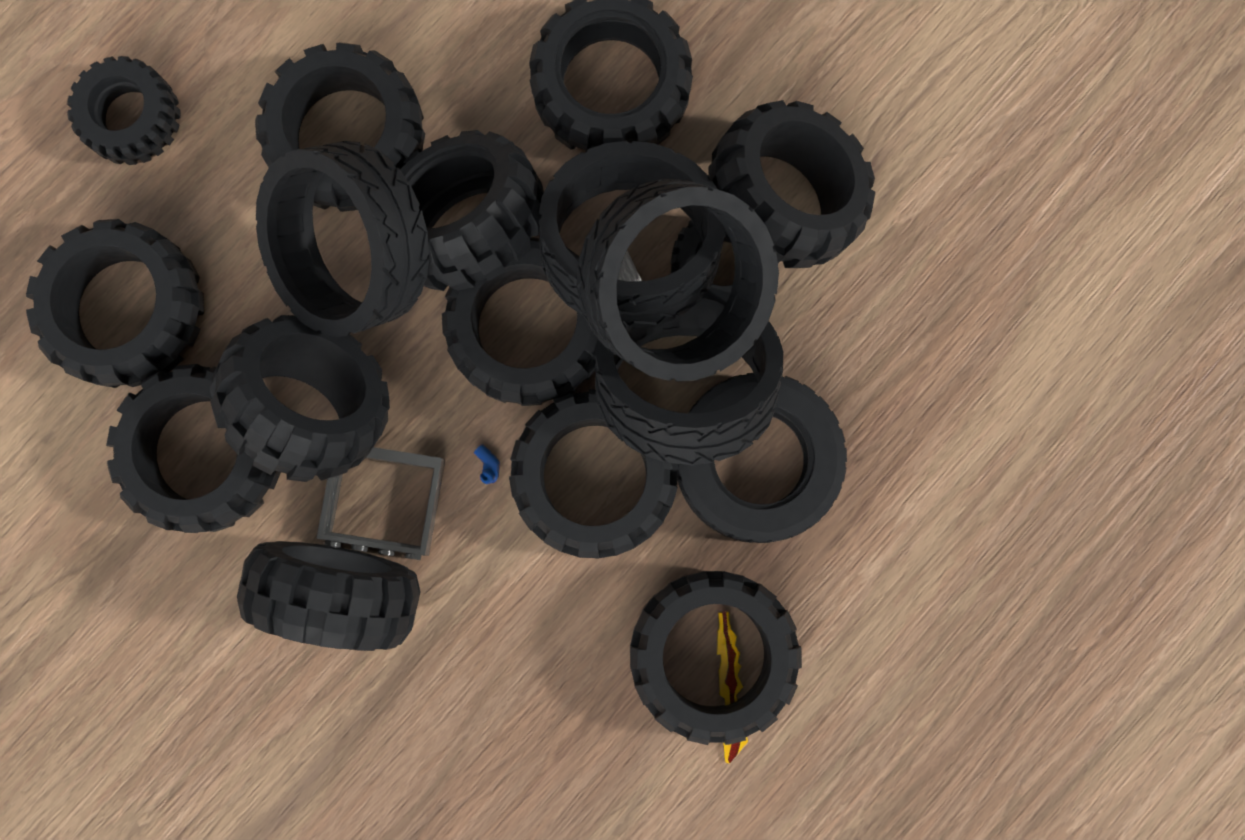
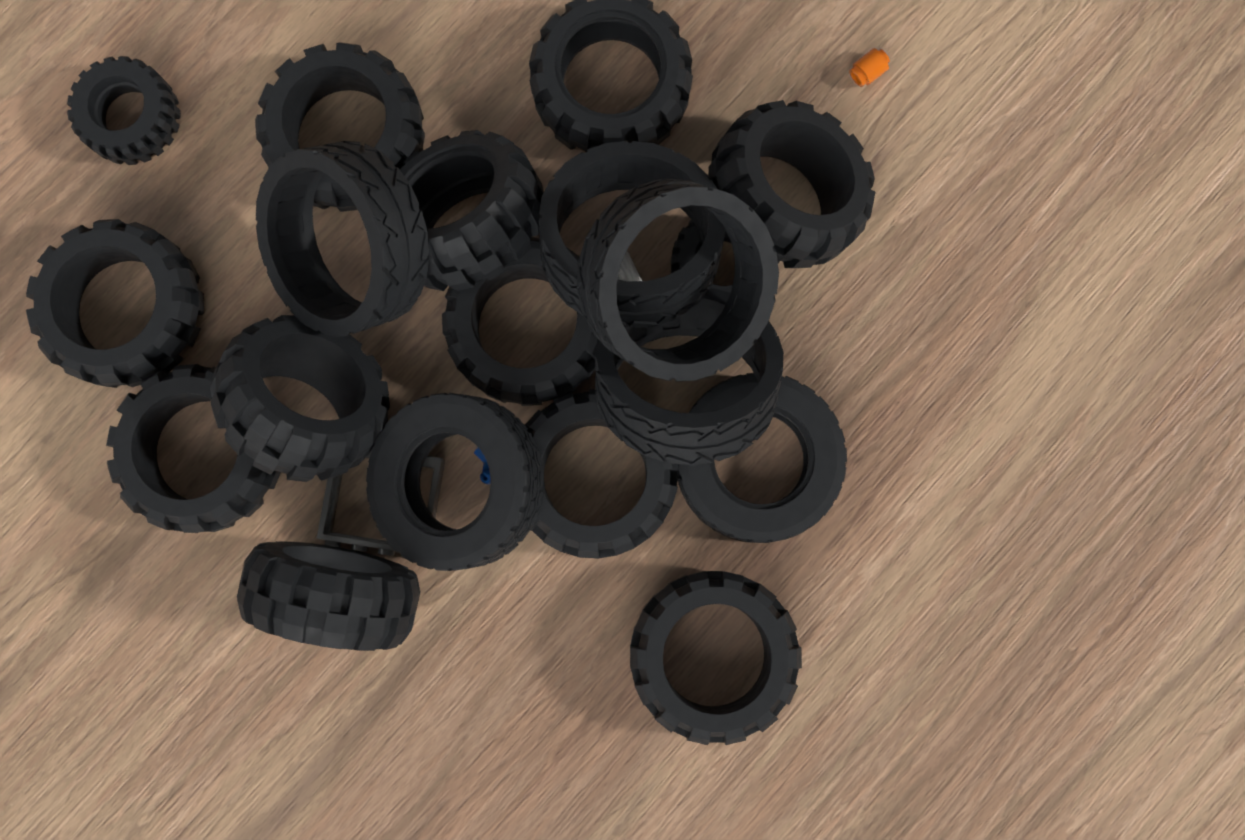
(396, 473): none -> black tyre
(728, 670): yellow sword -> none
(869, 67): none -> orange brick

